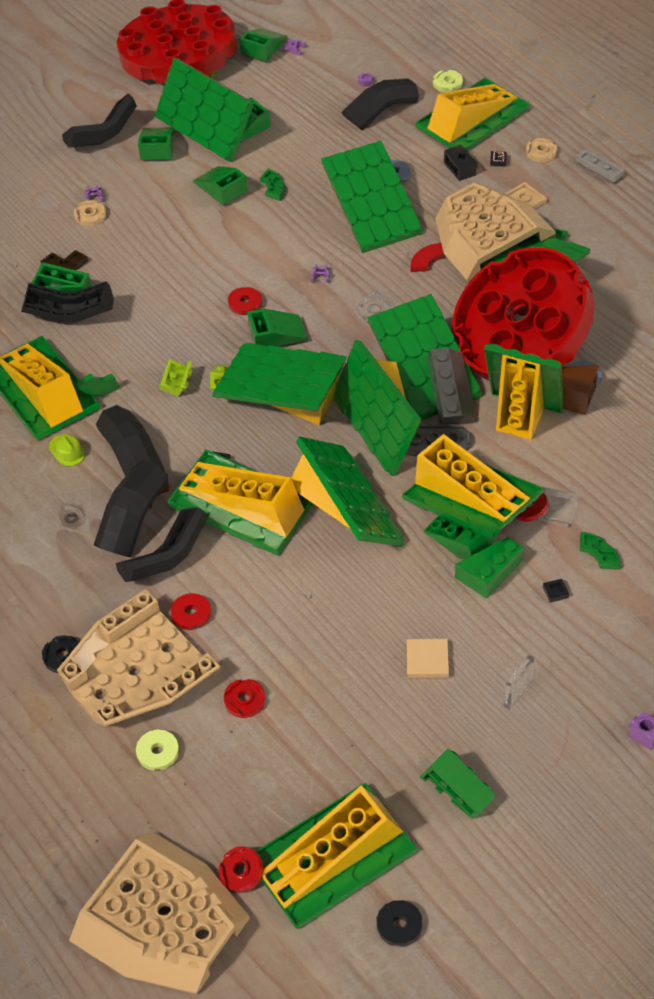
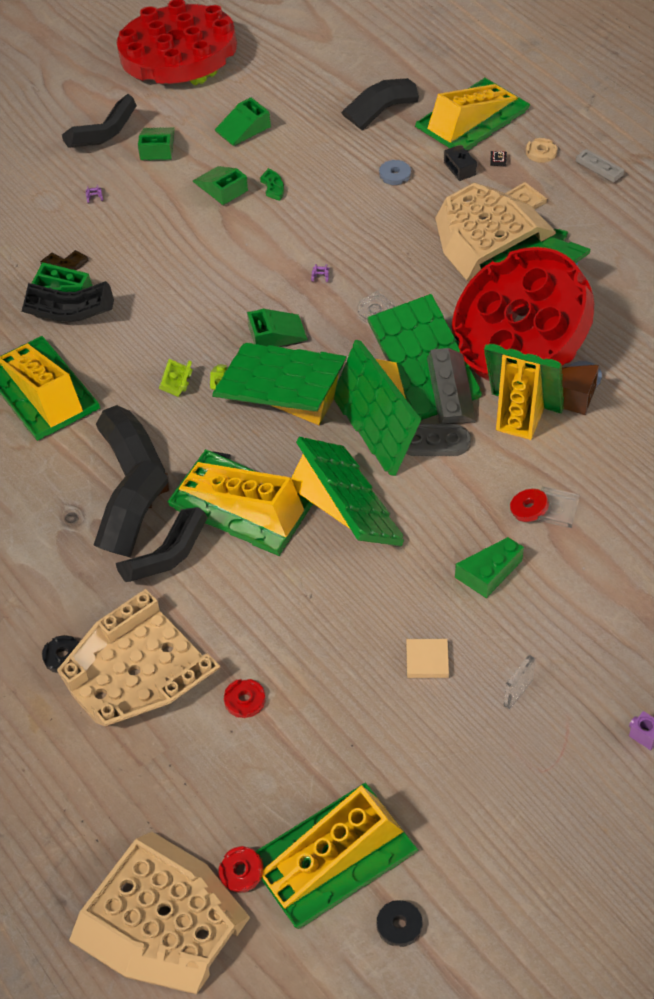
(67, 450): lime piece -> none
(91, 219): tan tile -> none
(98, 385): green tile -> none
(154, 739): yellowish green tile -> none
(187, 602): red tile -> none
(203, 109): green piece -> none
(244, 293): red tile -> none
(261, 43): green slope -> none
(292, 46): medium lavender piece -> none
(365, 79): medium lavender tile -> none
(372, 196): green piece -> none
(425, 256): red tile -> none
(447, 81): yellowish green tile -> none
(456, 538): green slope -> none
(460, 783): green wedge -> none
(466, 490): yellow piece -> none
(555, 590): black tile -> none
(600, 550): green tile -> none

